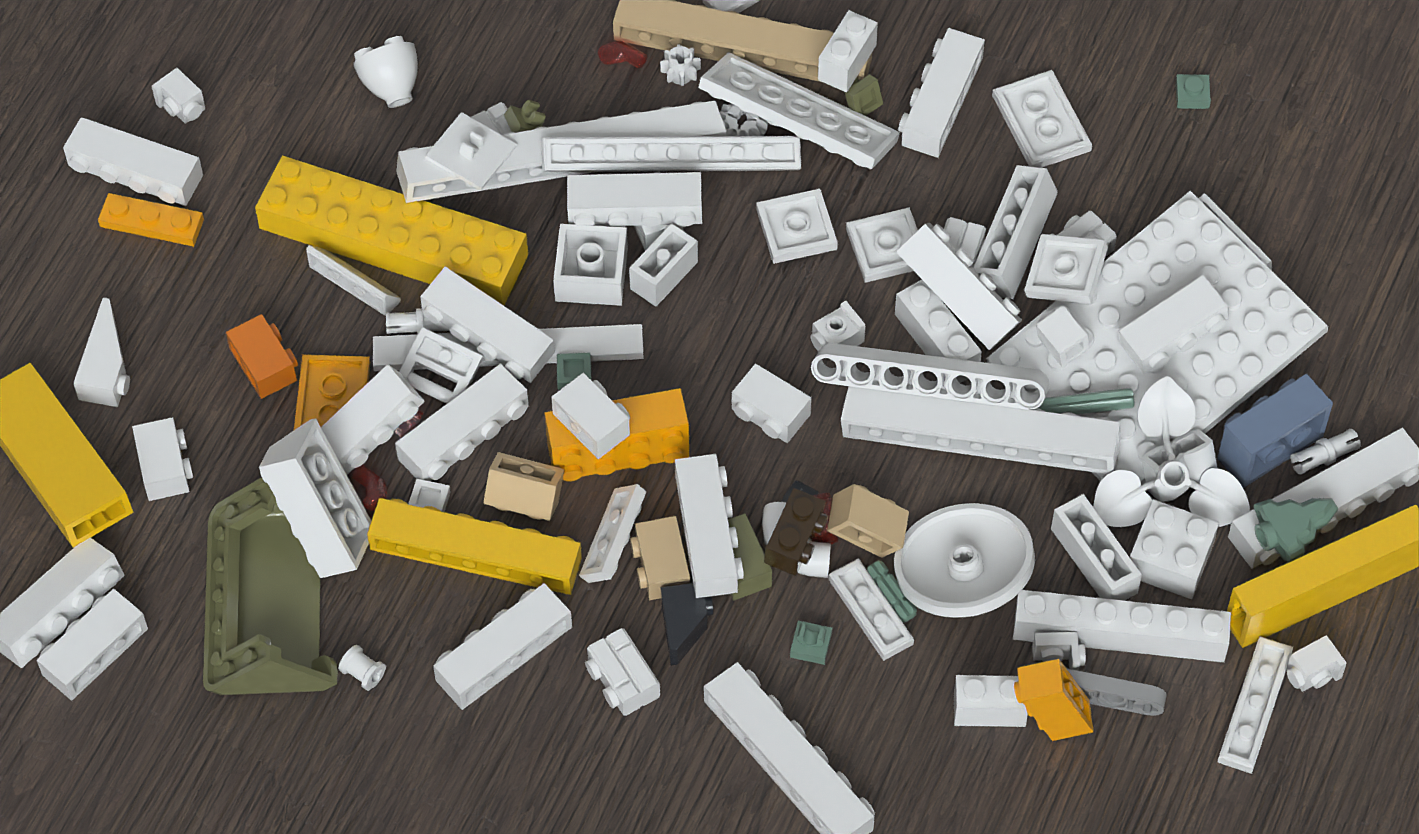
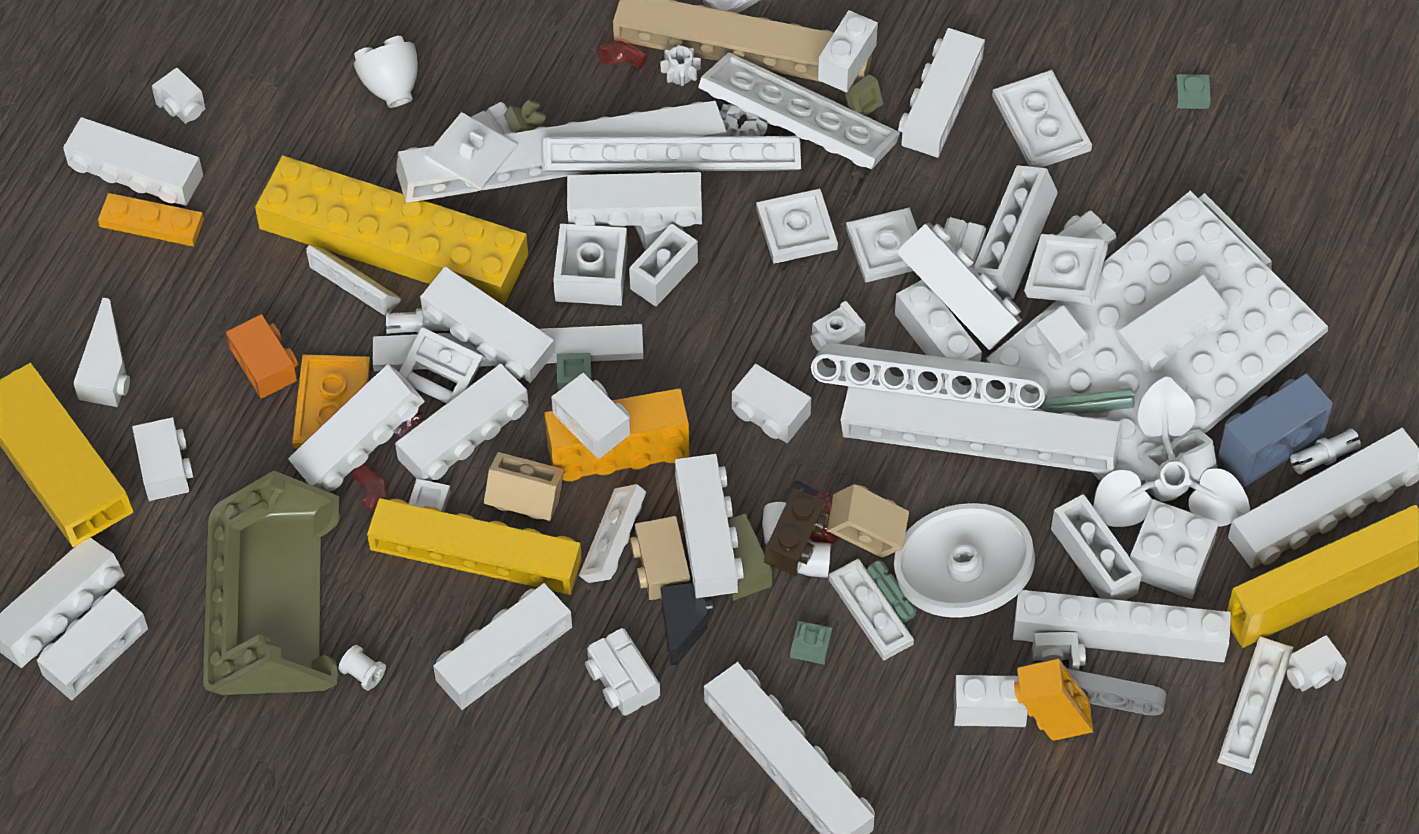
(317, 499): white slope -> none
(1291, 524): sand green rock -> none

